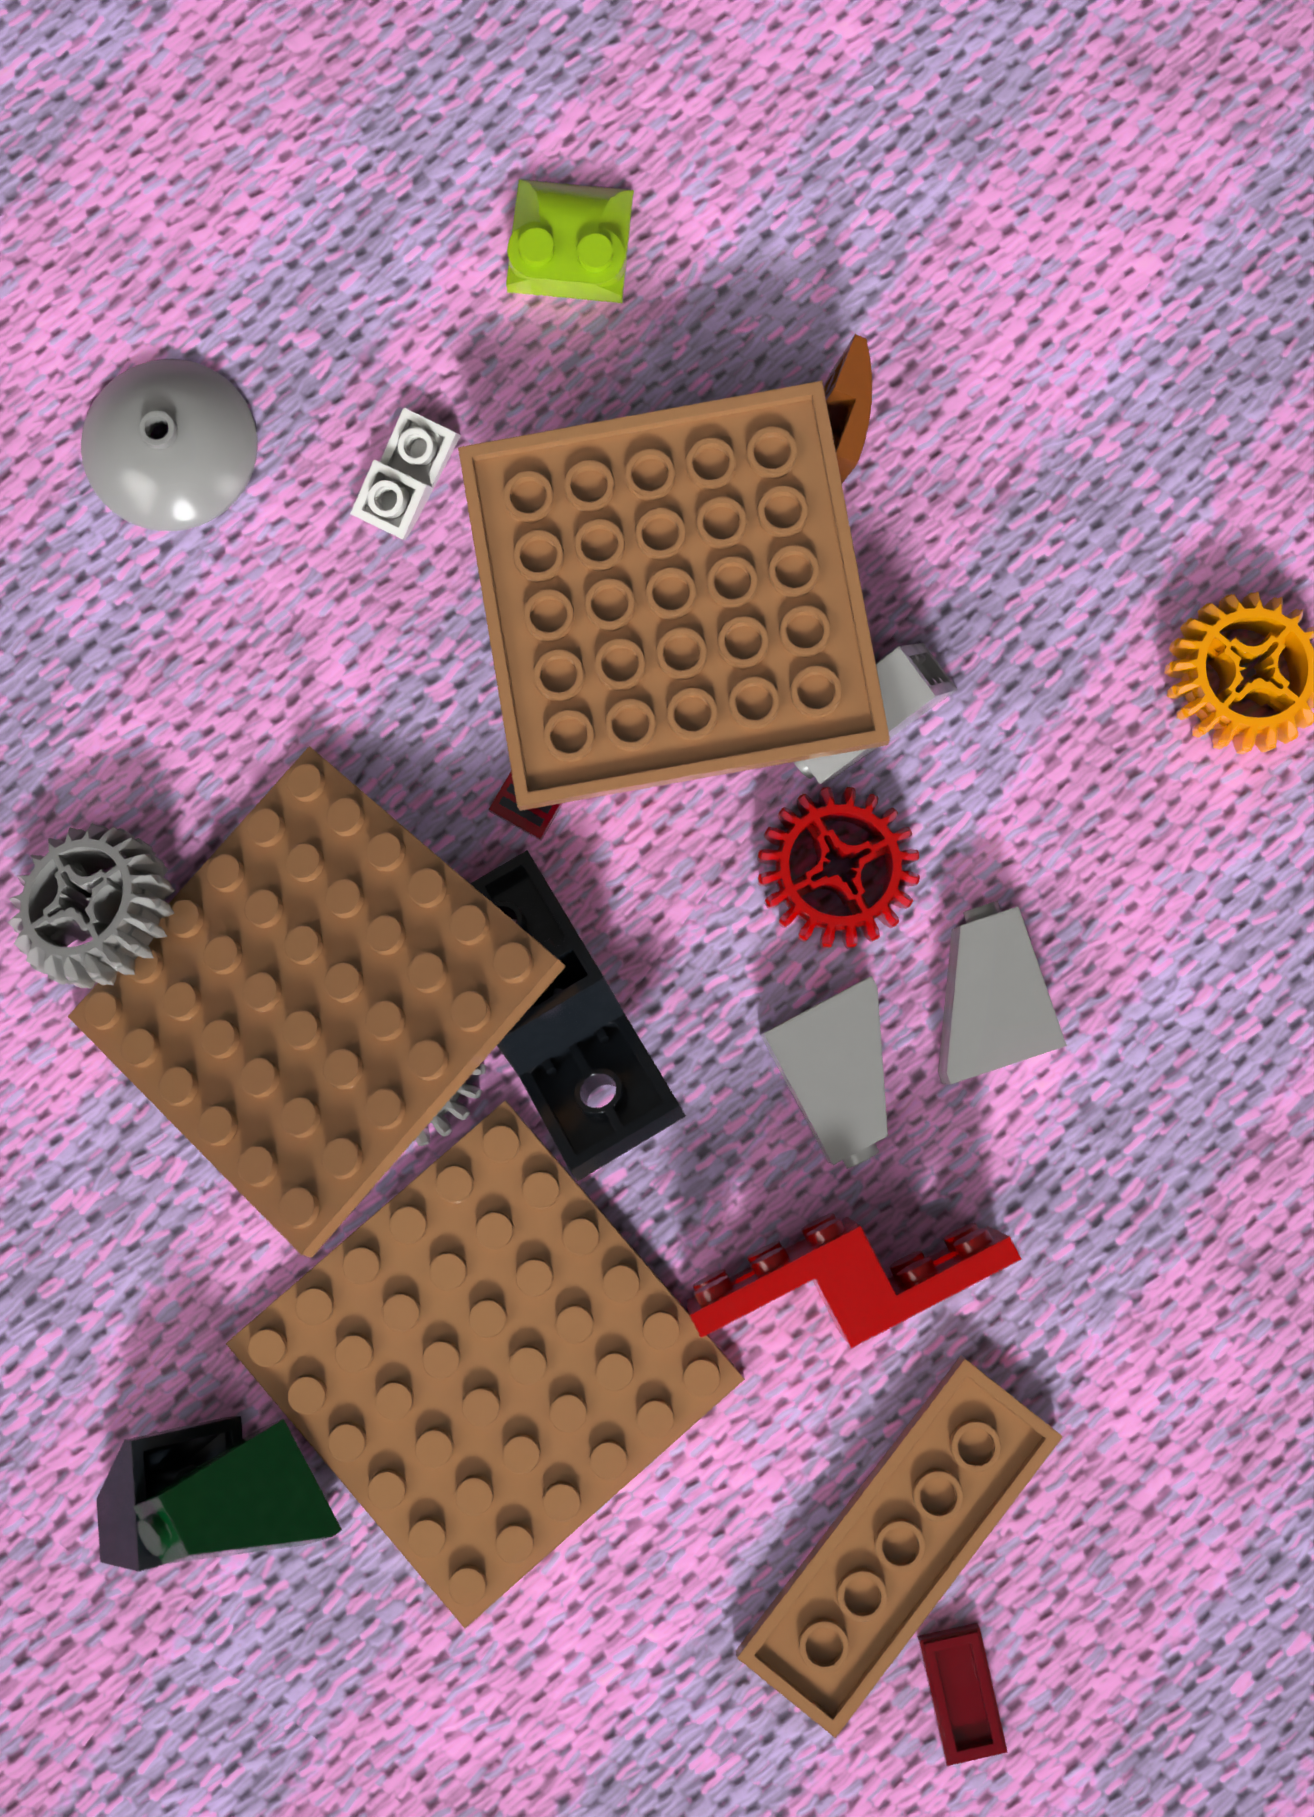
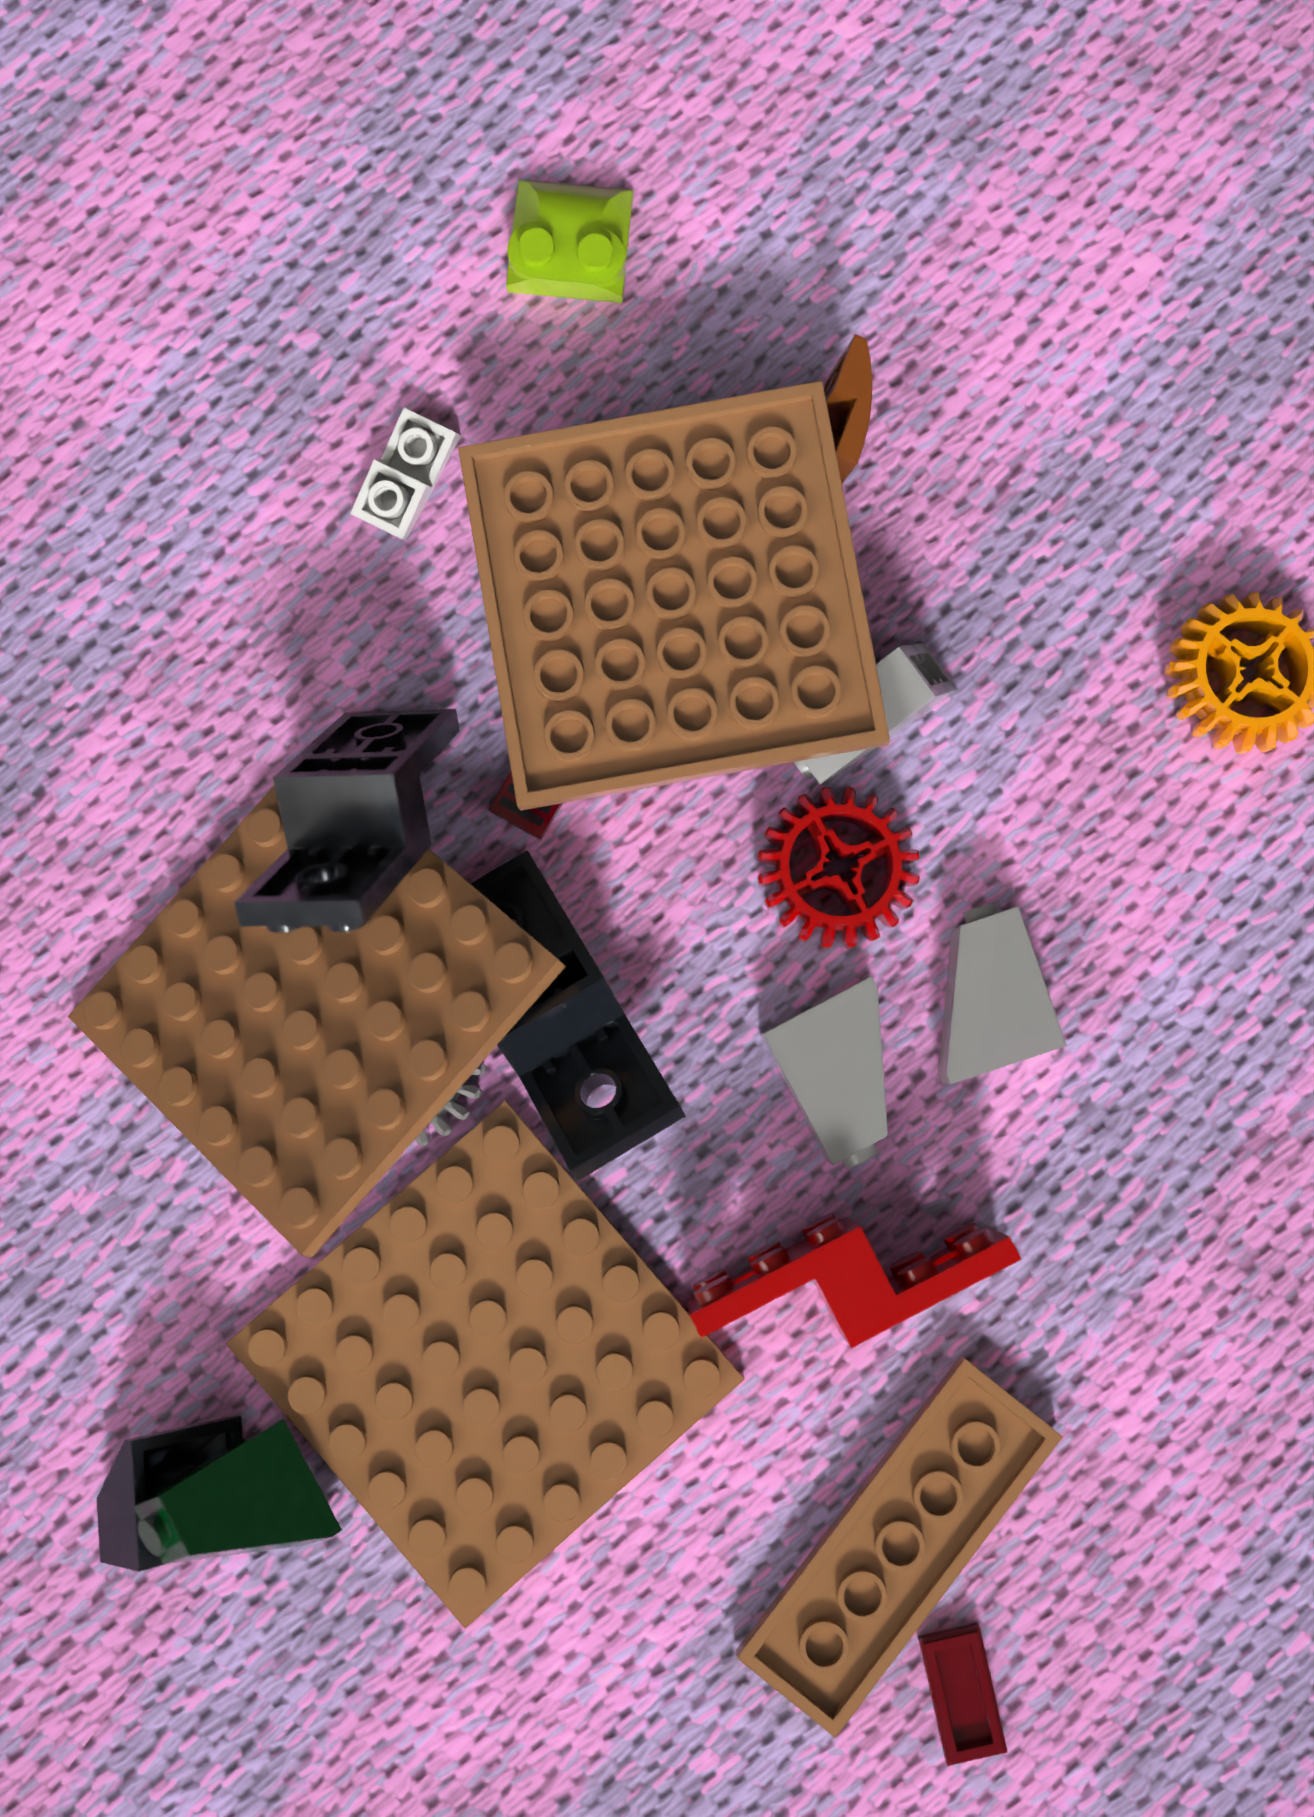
(112, 907): light grey gear -> none
(187, 473): light grey dish -> none
(349, 821): none -> black bracket

